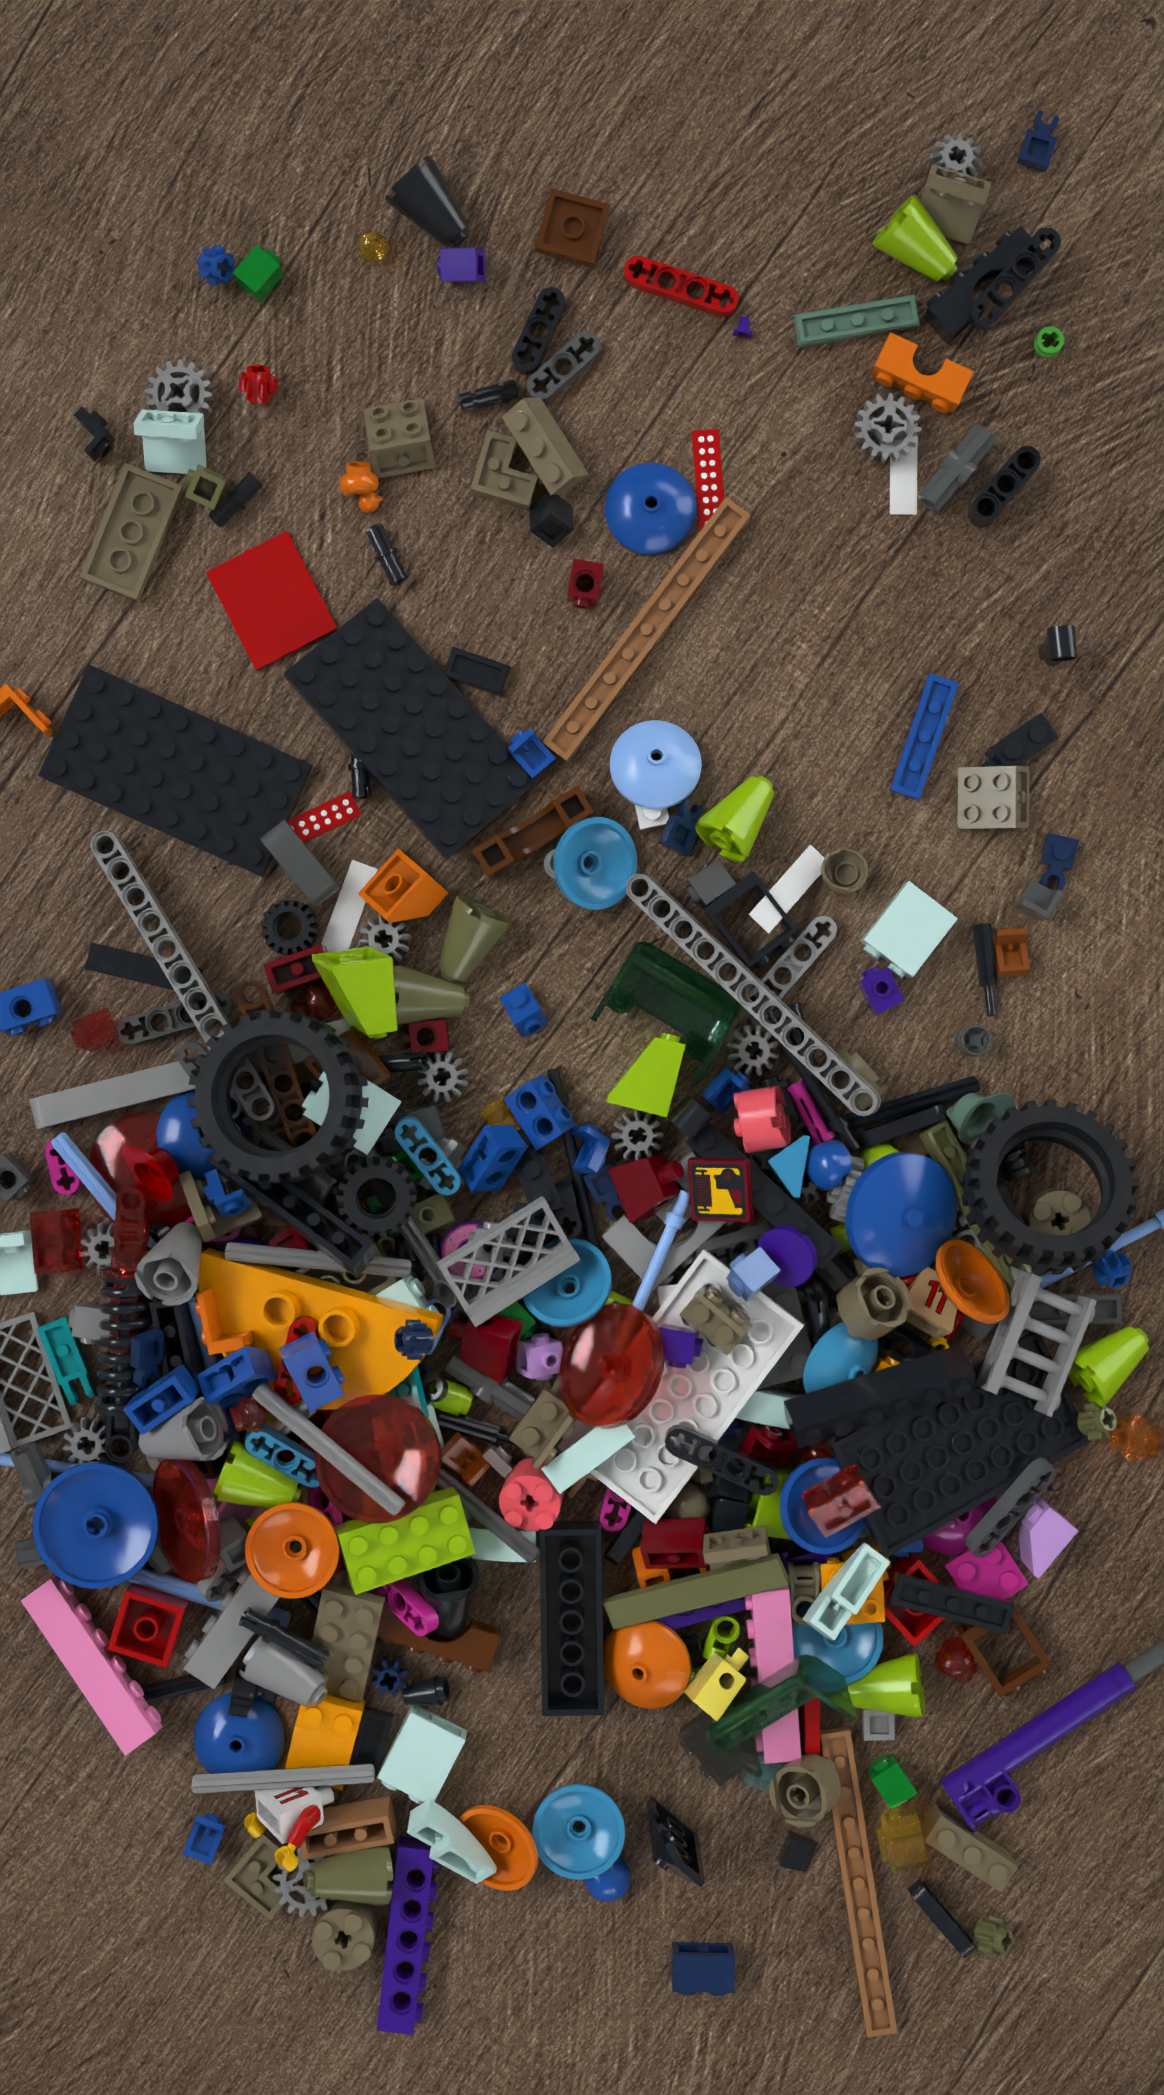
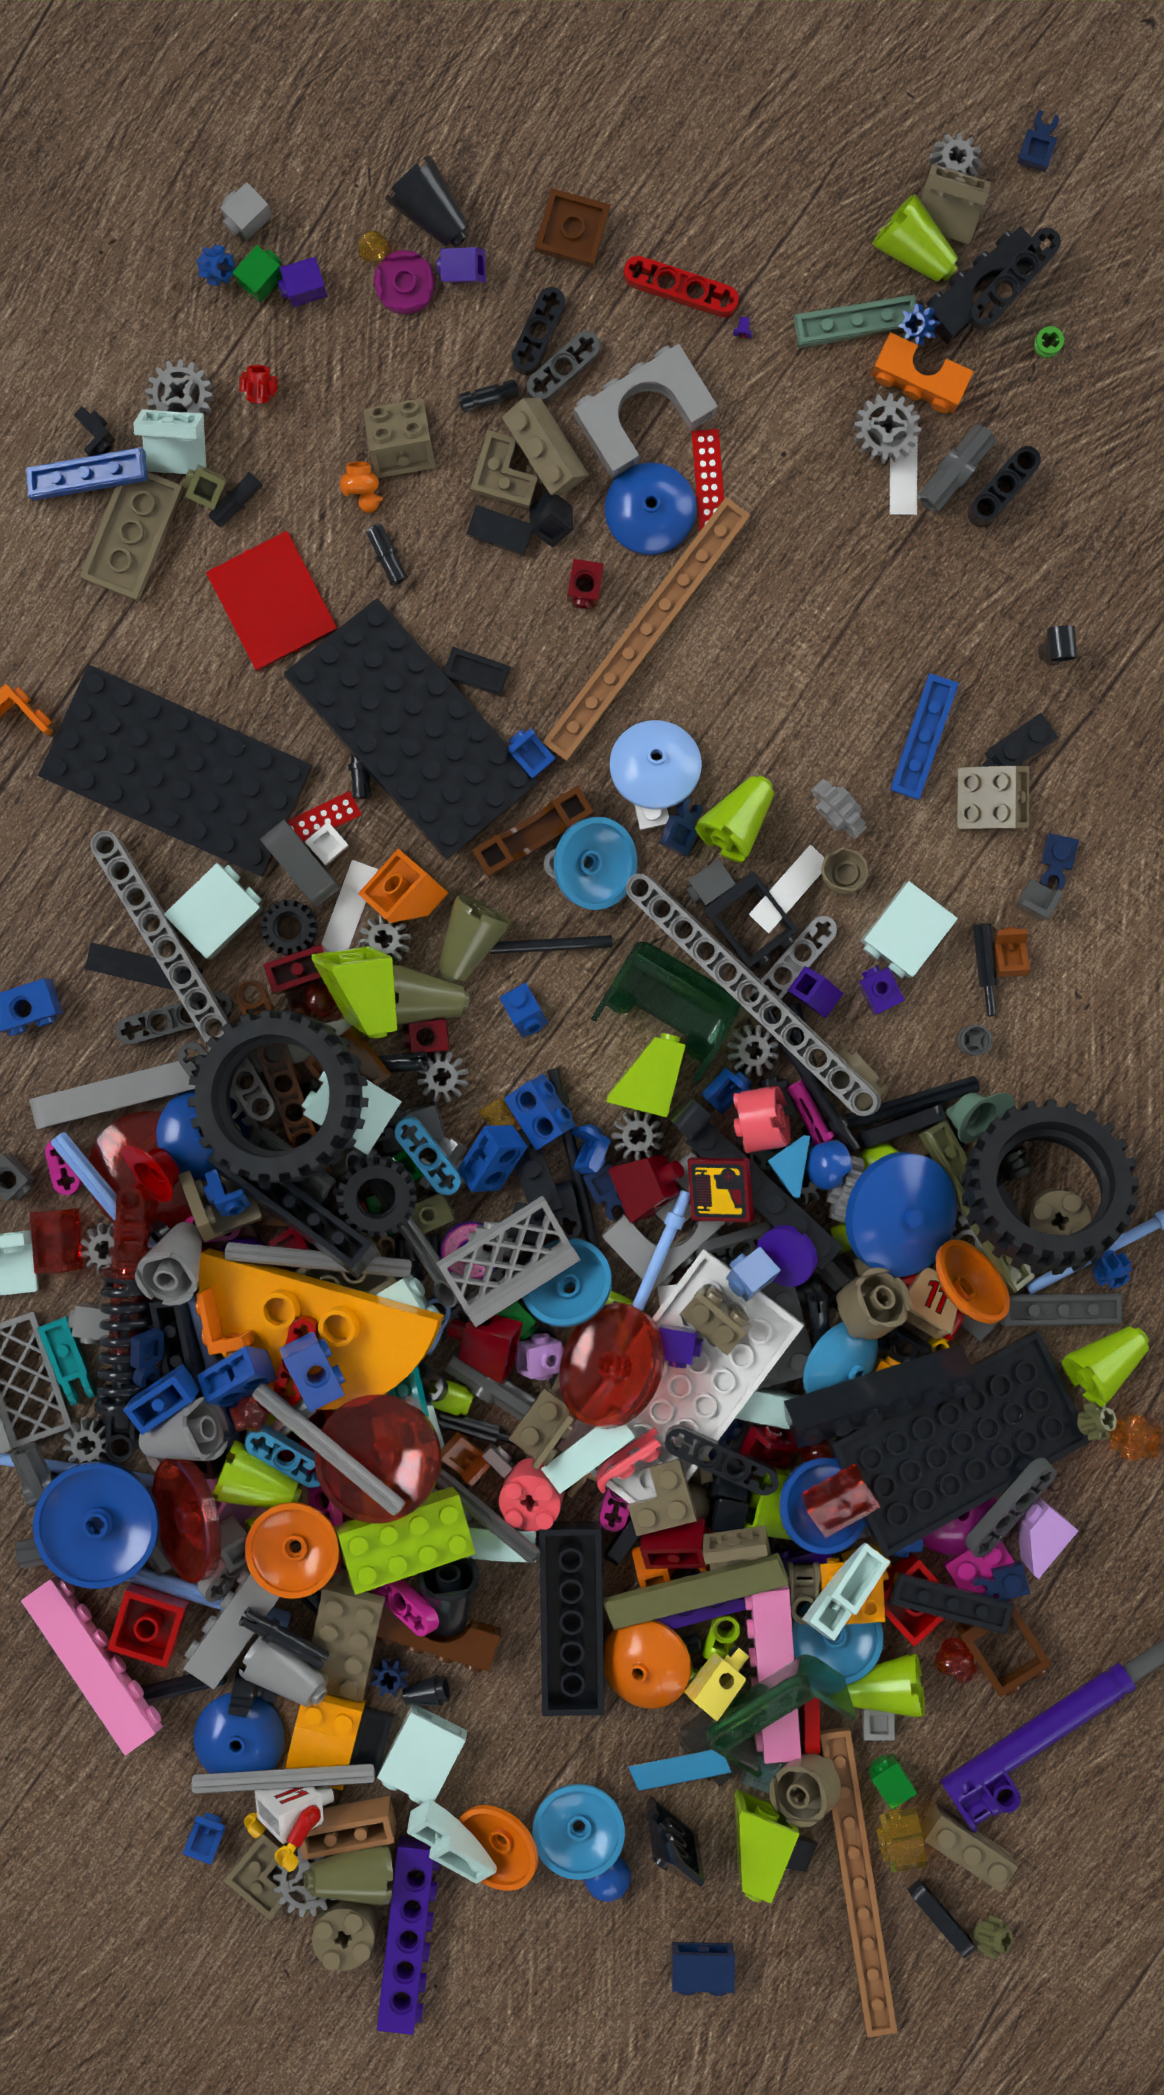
(86, 474): none -> tile
(94, 1030): clear red bracket -> none
(215, 910): none -> light aqua brick
(245, 212): none -> light grey brick
(302, 282): none -> dark purple brick
(327, 843): none -> white plate
(404, 282): none -> magenta tile
(414, 1339): dark blue gear -> none
(499, 530): none -> black tile
(552, 944): none -> black bar
(623, 1462): none -> coral piece
(666, 374): none -> light grey arch
(673, 1500): none -> dark tan plate
(679, 1769): none -> dark azure sticker
(762, 1846): none -> lime slope
(815, 992): none -> dark purple brick
(839, 808): none -> light grey gear
(923, 331): none -> blue gear
(1006, 1347): light grey fence -> none
(1006, 1581): none -> dark blue plate

